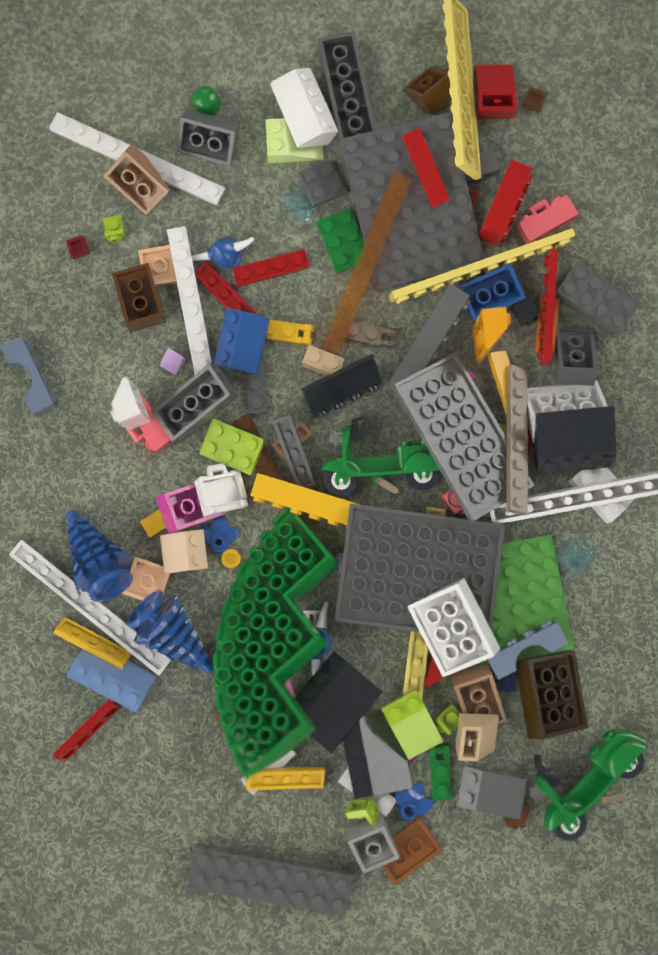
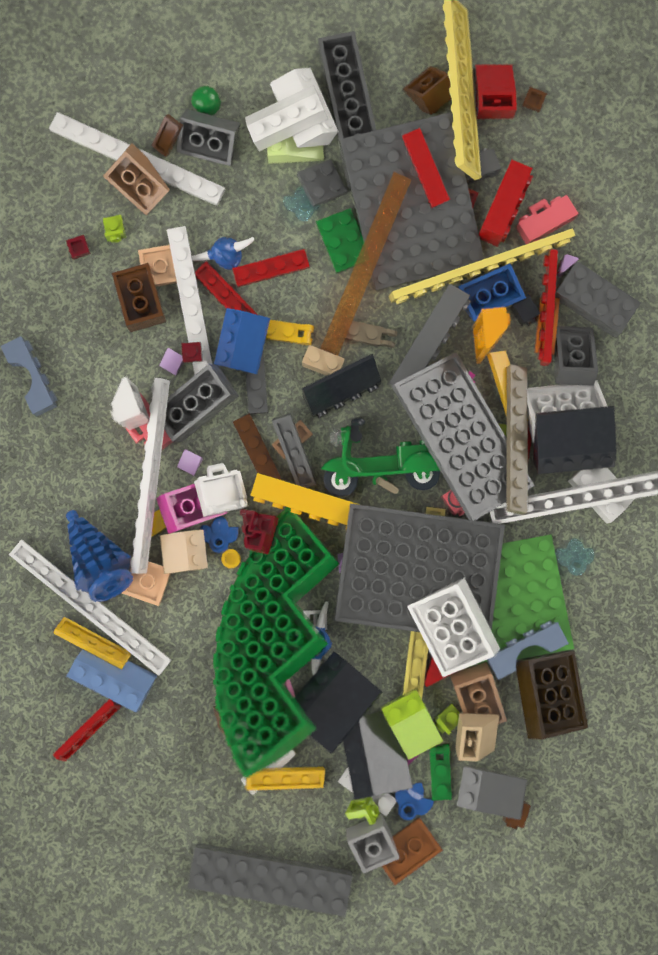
(149, 483): none -> white plate
(167, 135): none -> reddish brown tile
(168, 630): blue plant -> none
(189, 462): none -> lavender slope
(192, 352): none -> dark red plate
(232, 446): lime plate -> none
(258, 530): none -> dark red slope
(286, 118): none -> white slope
(507, 683): clear blue plate -> none
(566, 263): none -> lavender slope
(613, 757): green piece -> none

